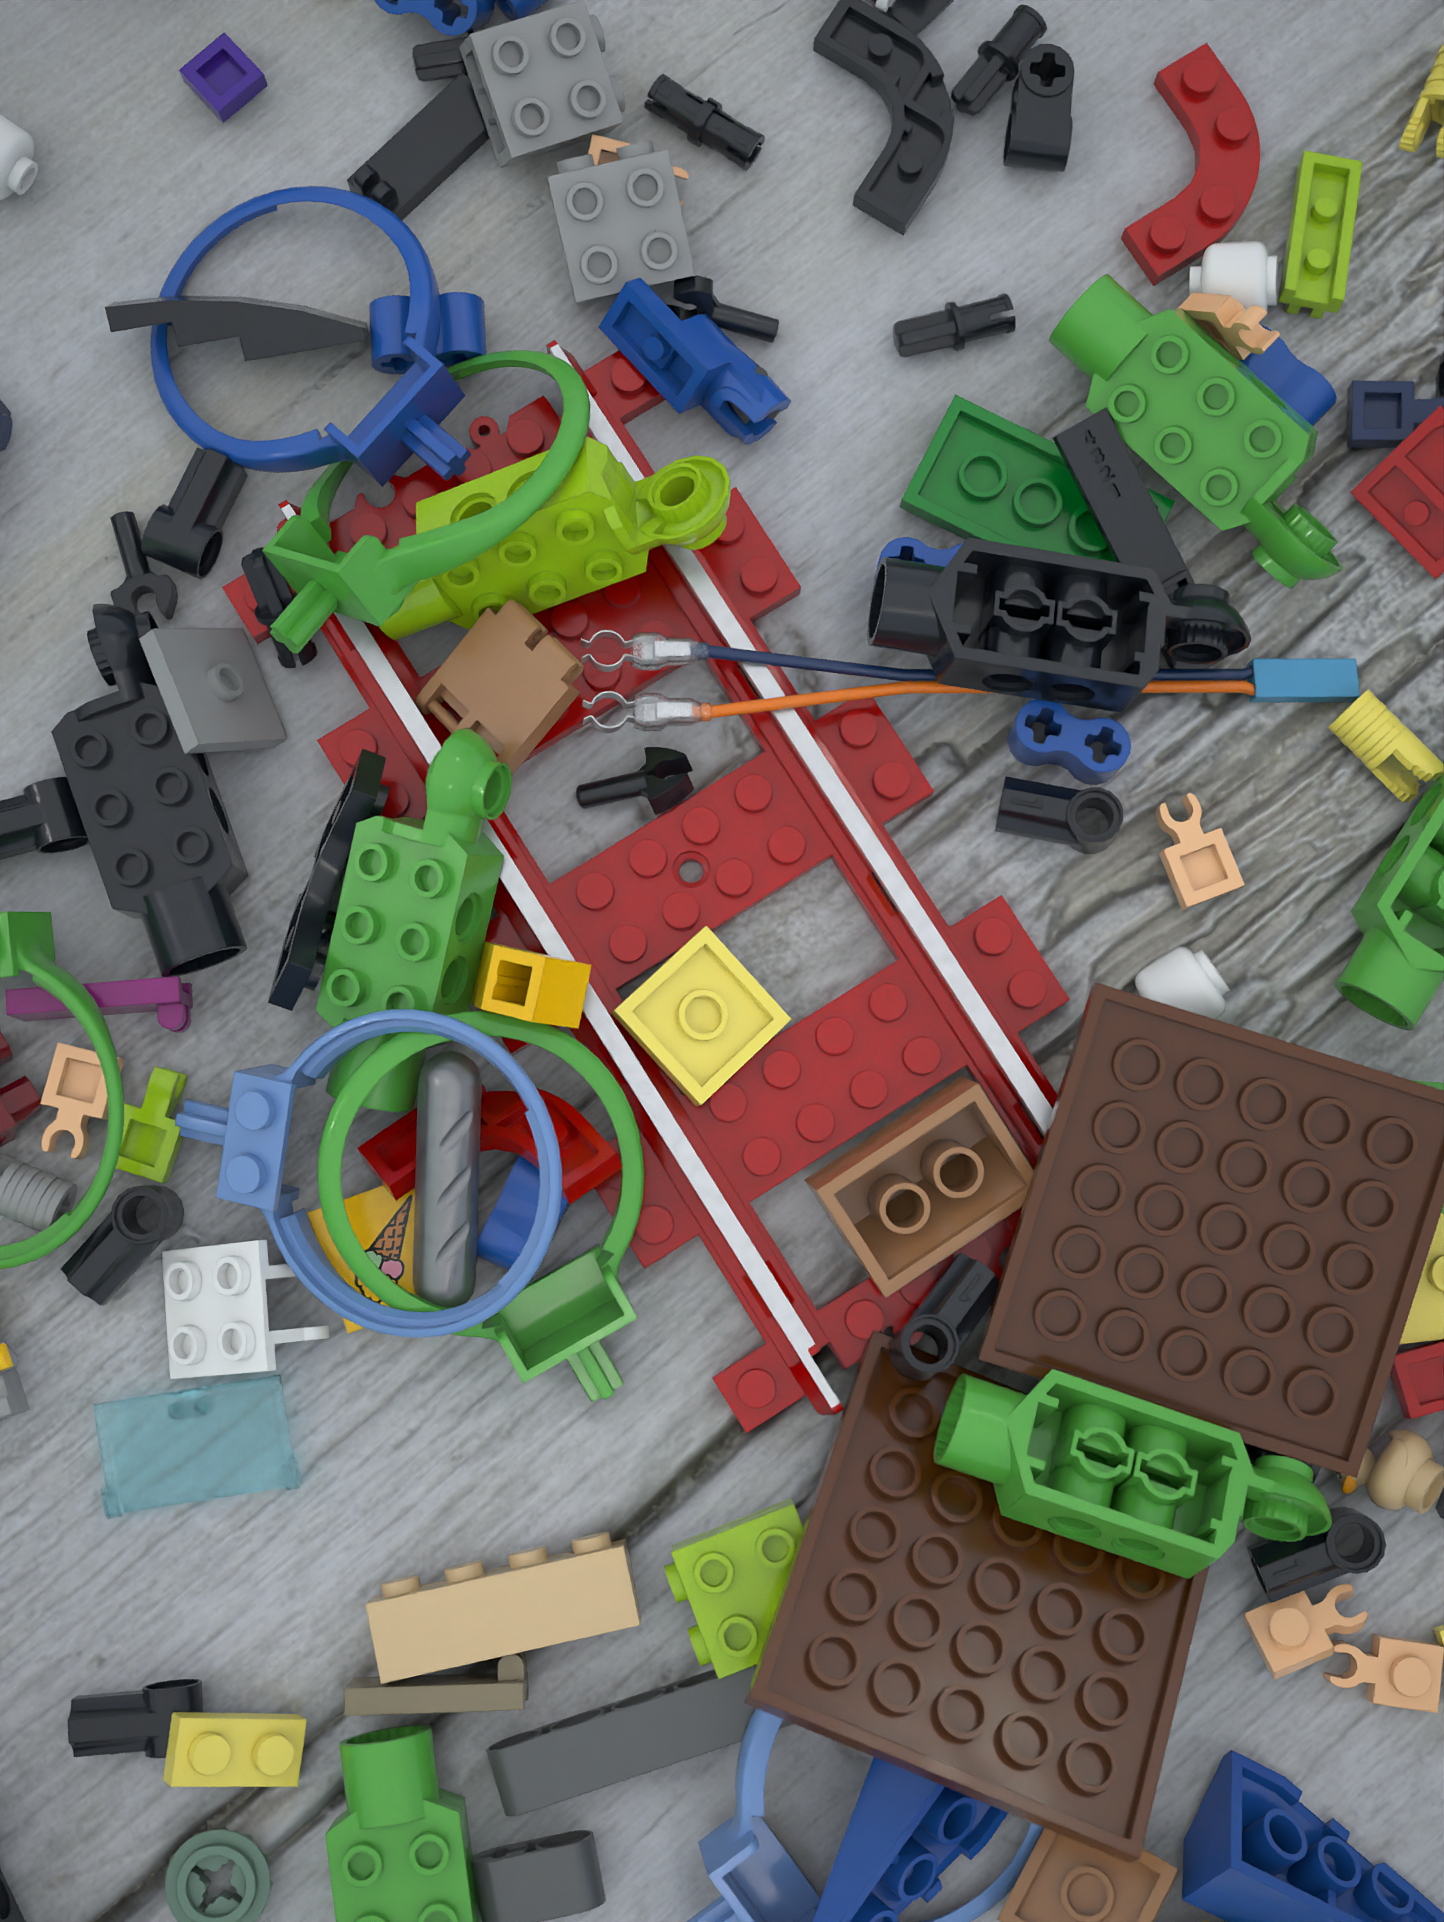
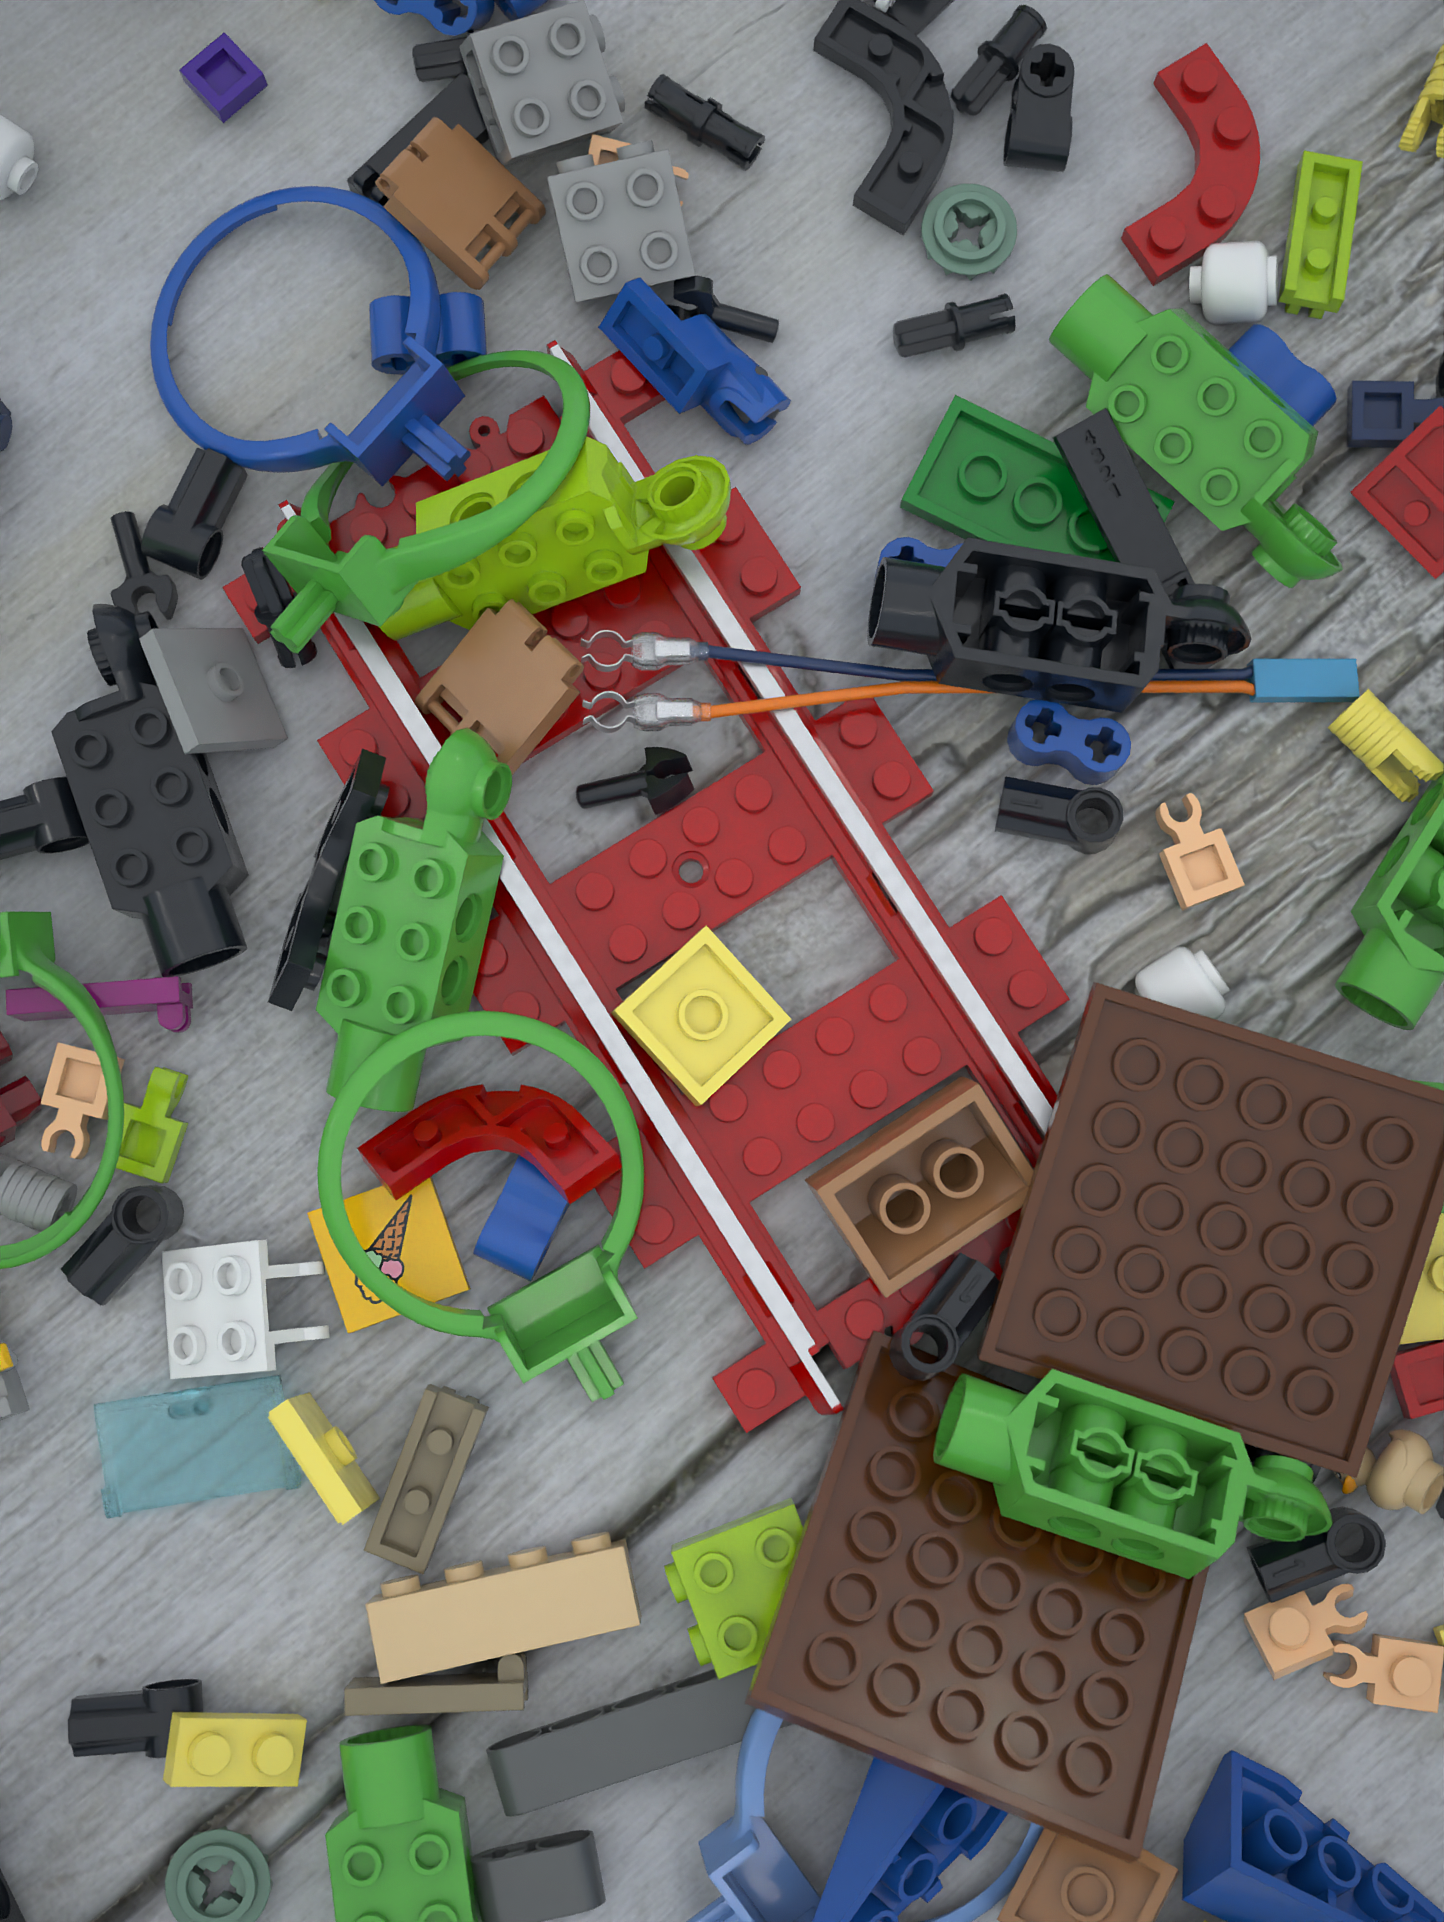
(255, 1149): medium blue brick -> none
(262, 325): black slope -> none
(323, 1456): none -> light yellow plate
(426, 1478): none -> dark tan hinge
(447, 1179): flat silver piece -> none
(458, 200): none -> medium nougat plate
(530, 985): yellow slope -> none
(972, 206): none -> sand green gear
(1231, 323): light nougat plate -> none

